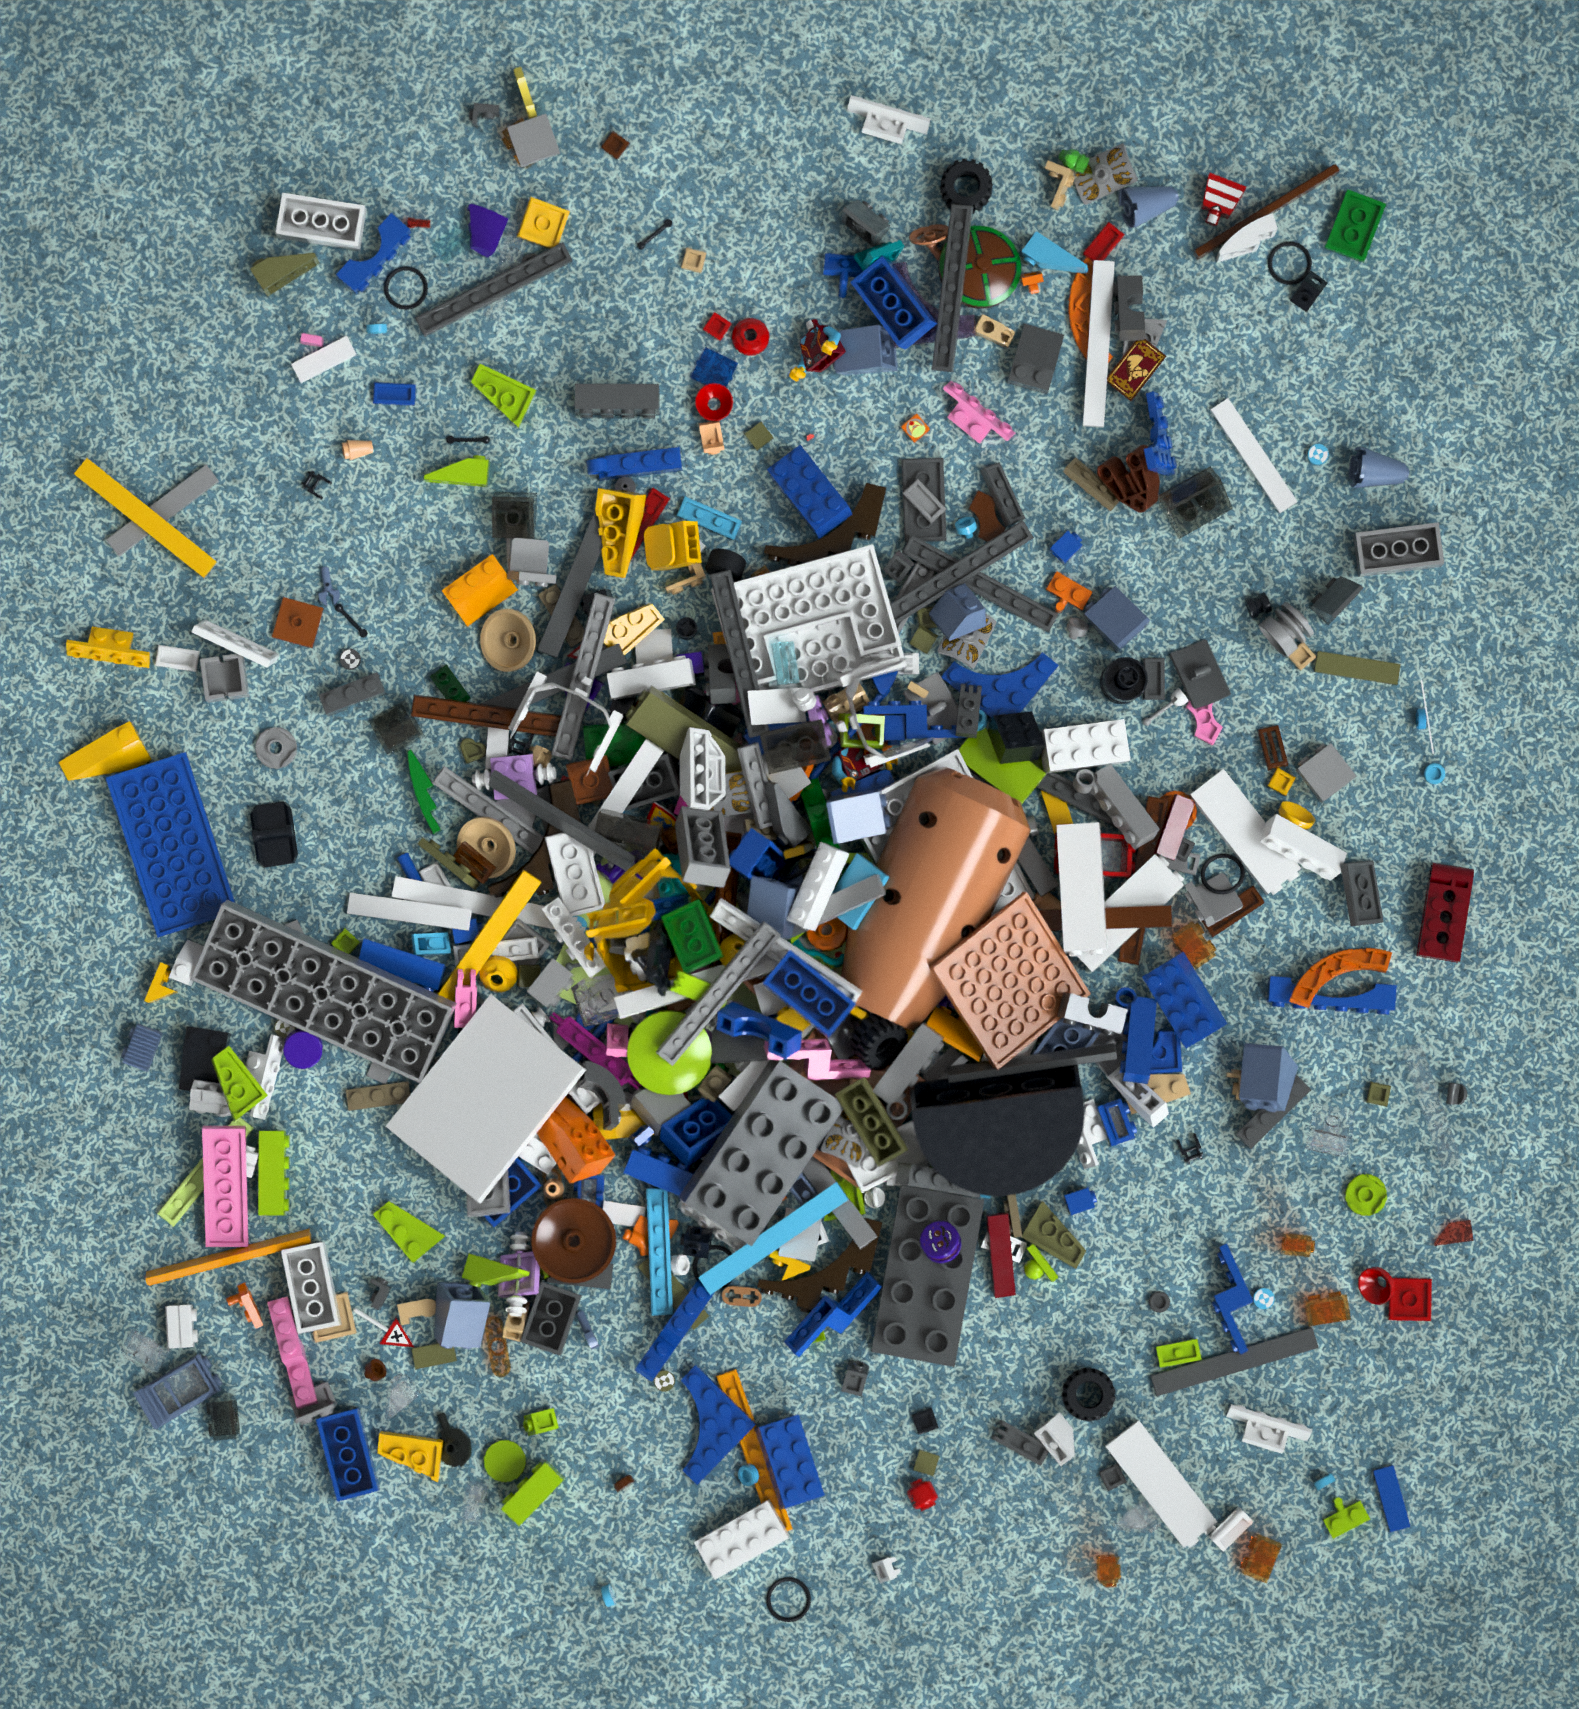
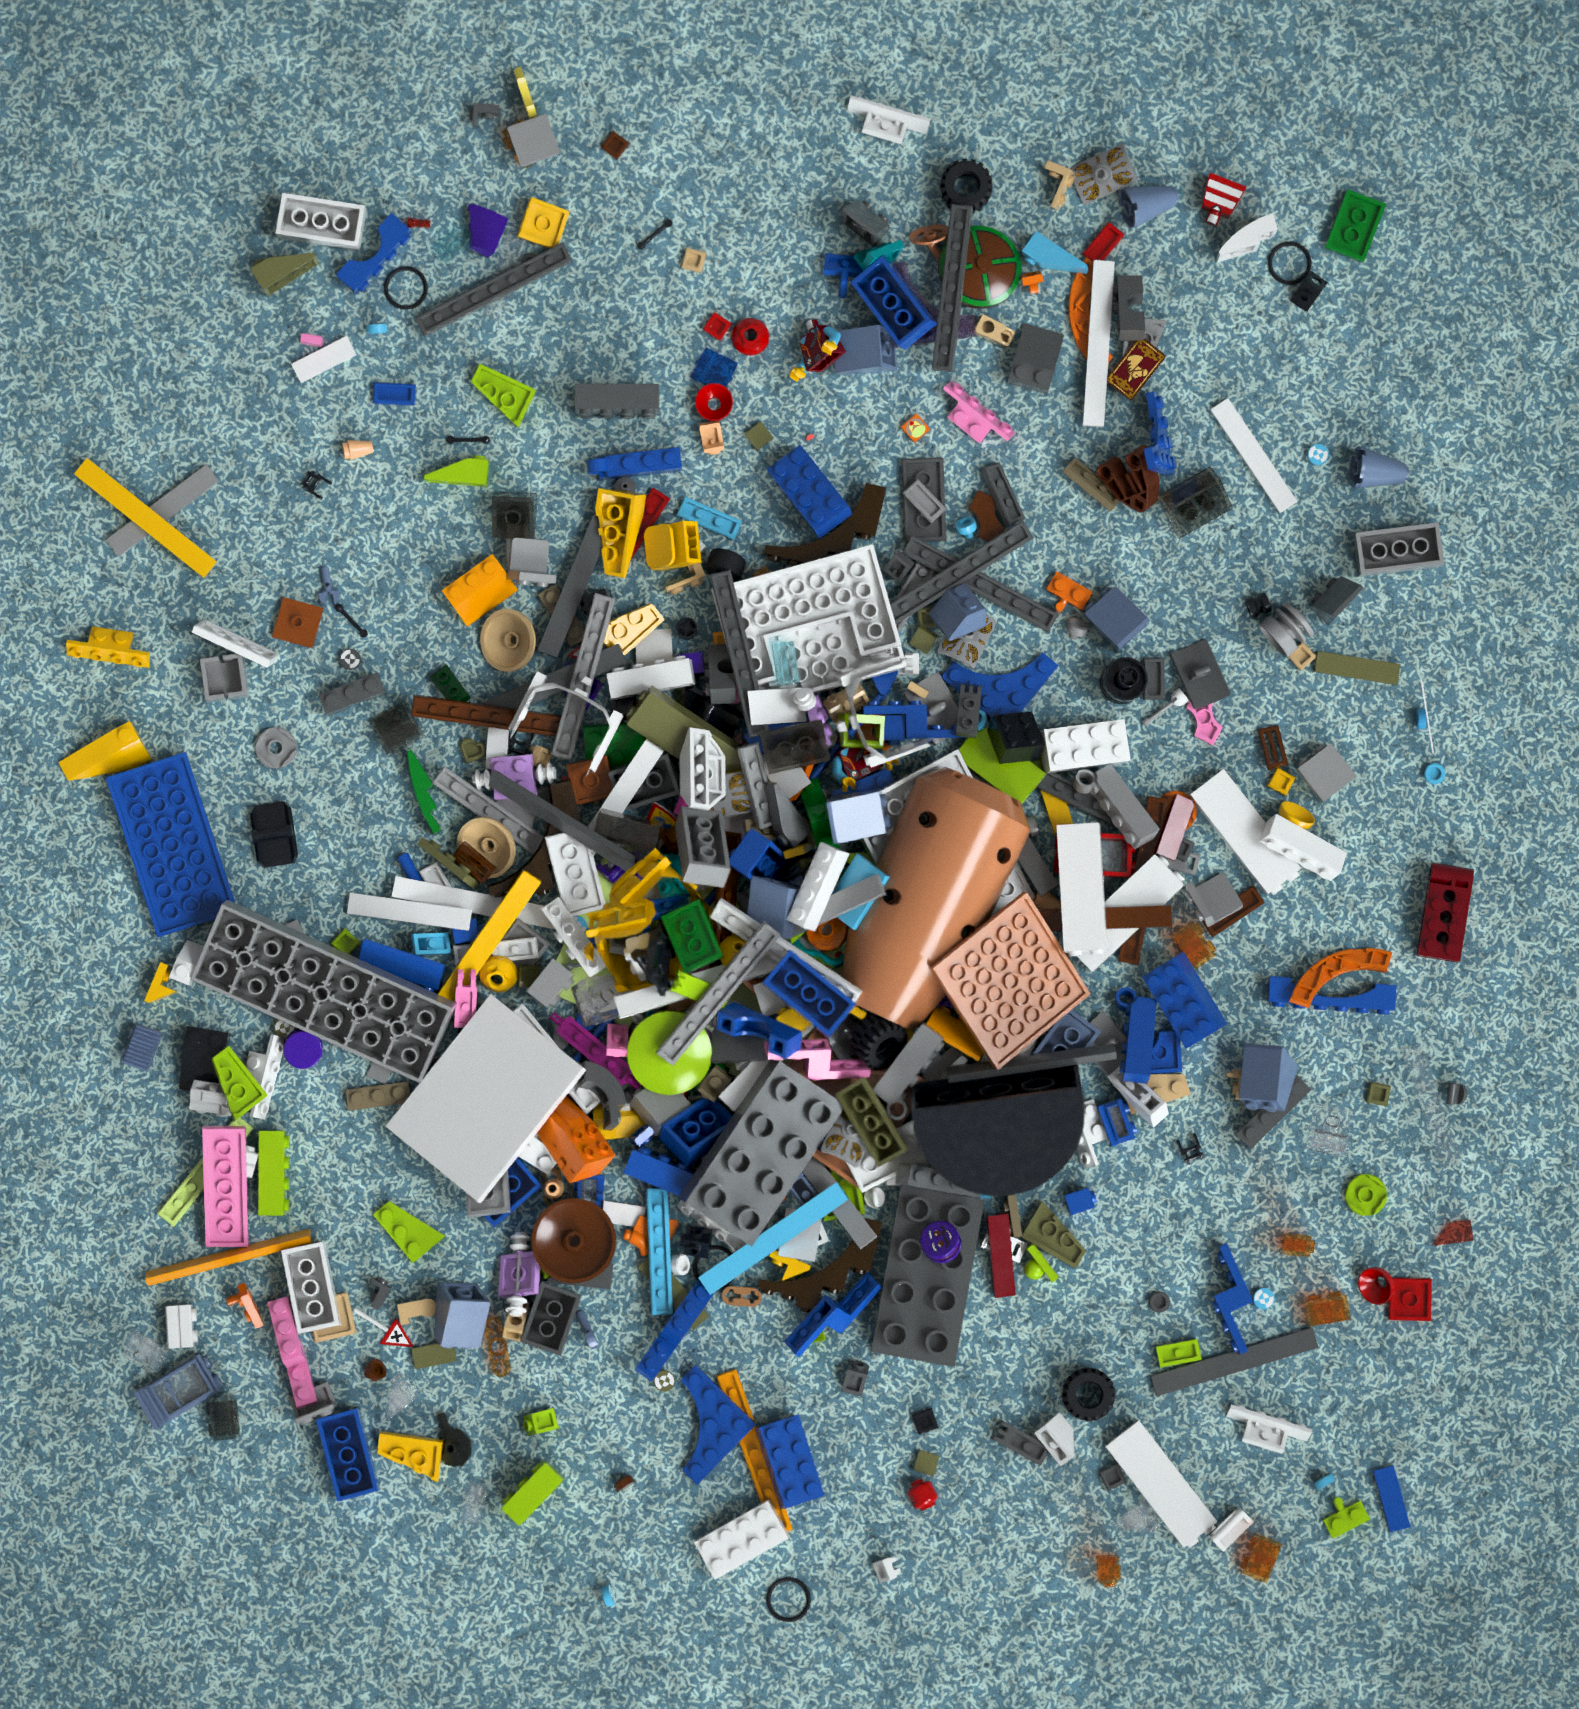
(177, 658): white tile -> none
(489, 1272): lime slope -> none
(505, 1461): lime tile -> none
(540, 1016): white bush -> none
(748, 1475): medium azure tile -> none
(1066, 547): blue brick -> none
(1074, 160): bright green animal -> none
(1075, 1009): arch -> none
(1242, 874): black tyre -> none
(1269, 209): reddish brown tile -> none
(1361, 893): dark grey tile -> none

